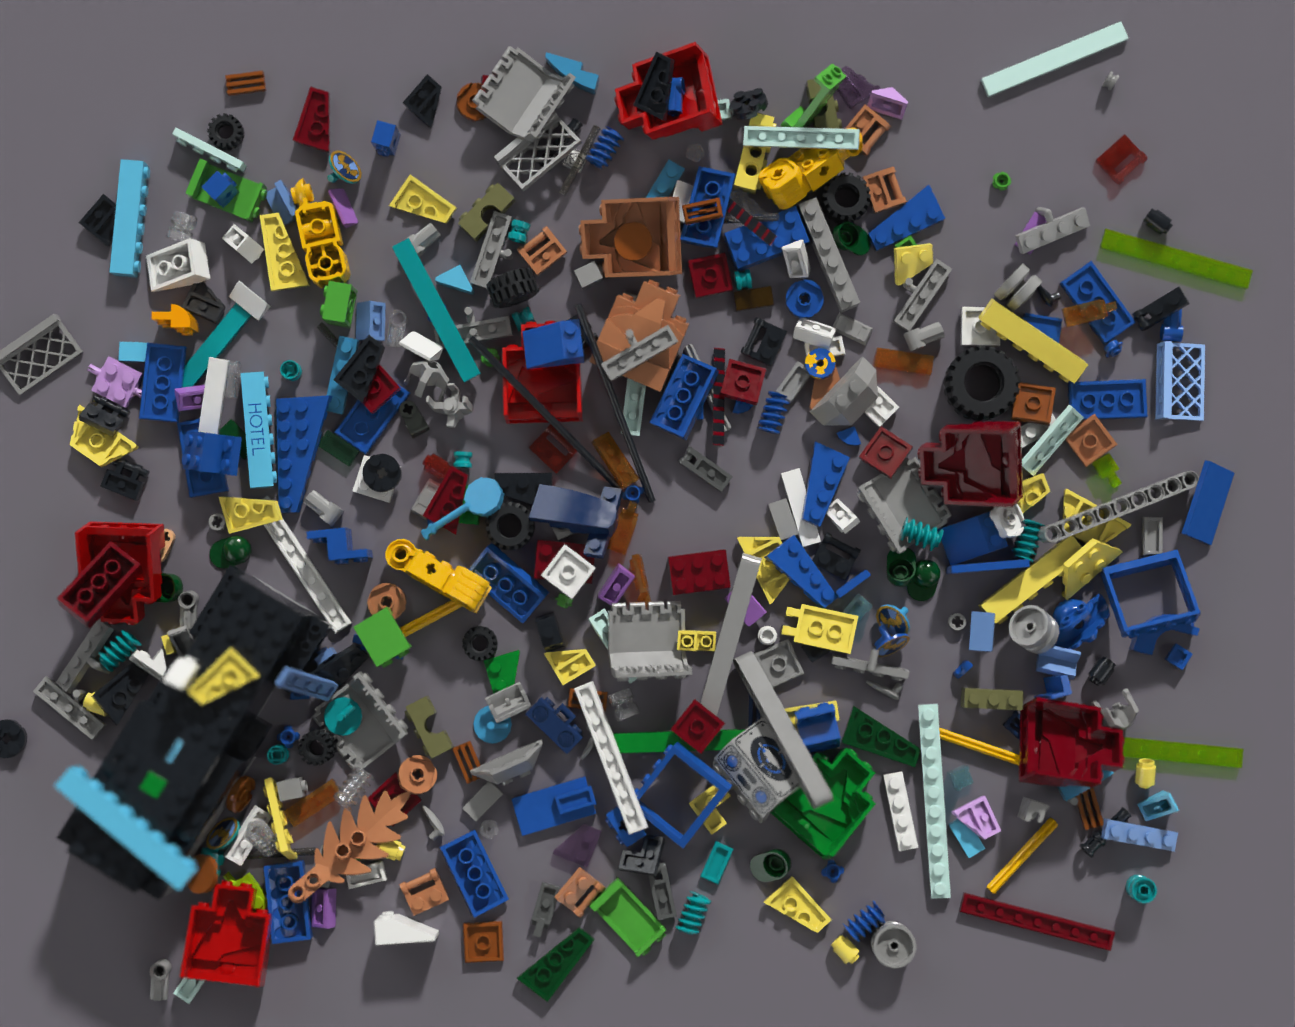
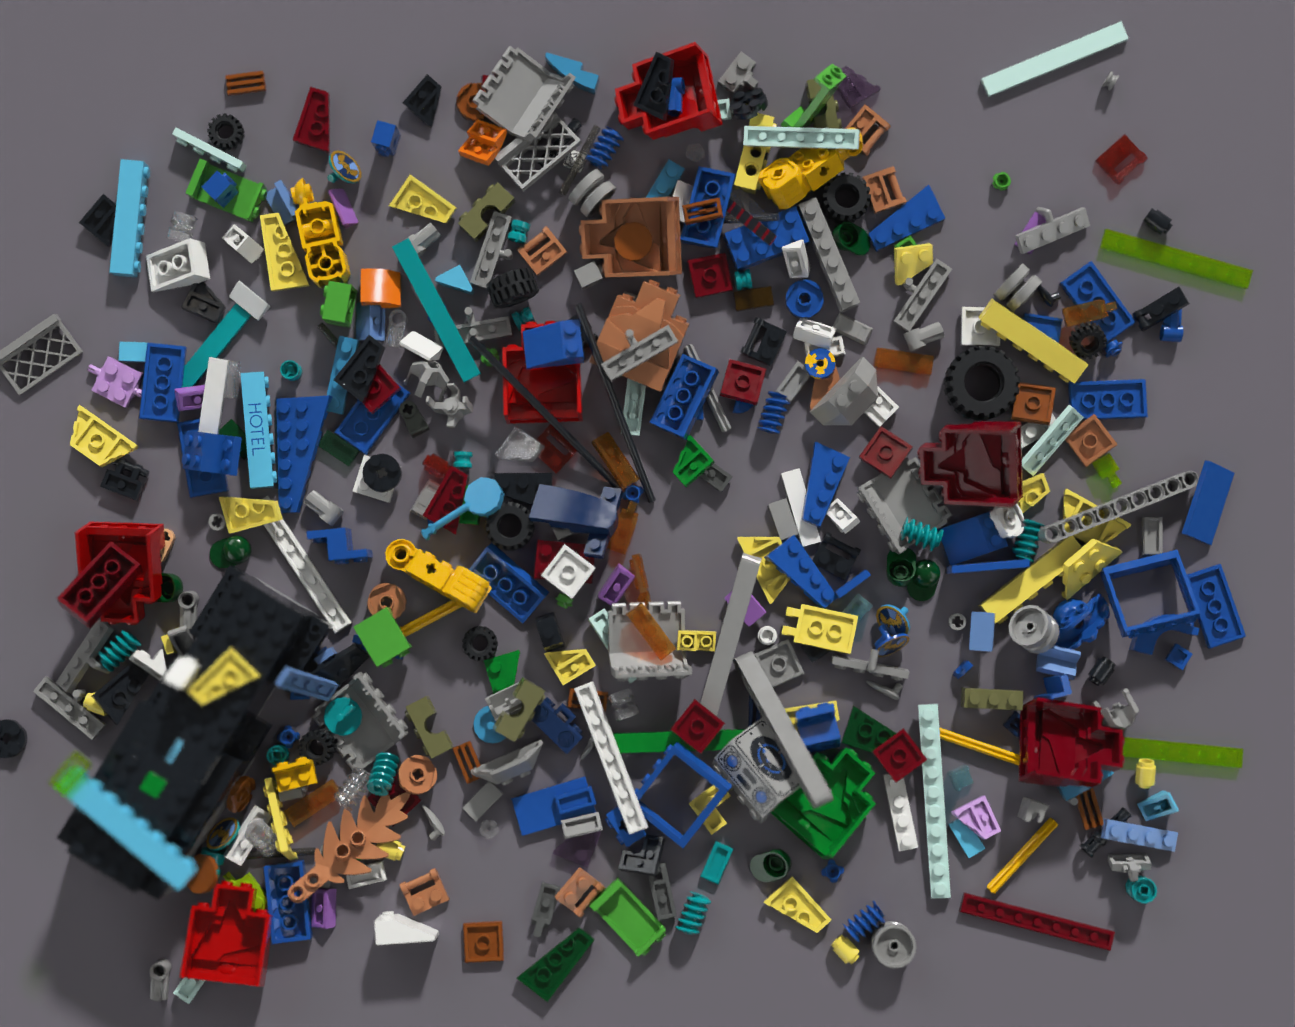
(58, 786): none -> clear neon green tile
(101, 419): black plate -> none
(177, 319): light orange brick -> none
(295, 775): none -> yellow bracket
(380, 288): none -> orange slope
(382, 773): none -> teal piece
(473, 873): blue slope -> none
(483, 142): none -> orange slope
(513, 725): none -> olive arch
(519, 447): none -> clear wing
(581, 825): none -> light grey tile
(591, 192): none -> light grey wheel
(650, 631): none -> clear orange plate
(692, 462): none -> green wing
(699, 572): dark red brick -> none
(718, 401): black sticker -> none
(739, 74): none -> light grey hinge
(849, 436): blue tile -> none
(888, 102): lavender slope -> none
(899, 755): none -> dark red plate
(1084, 331): none -> black tyre
(1129, 864): none -> light grey hinge
(1164, 381): light blue fence -> none
(1218, 614): none -> blue tile

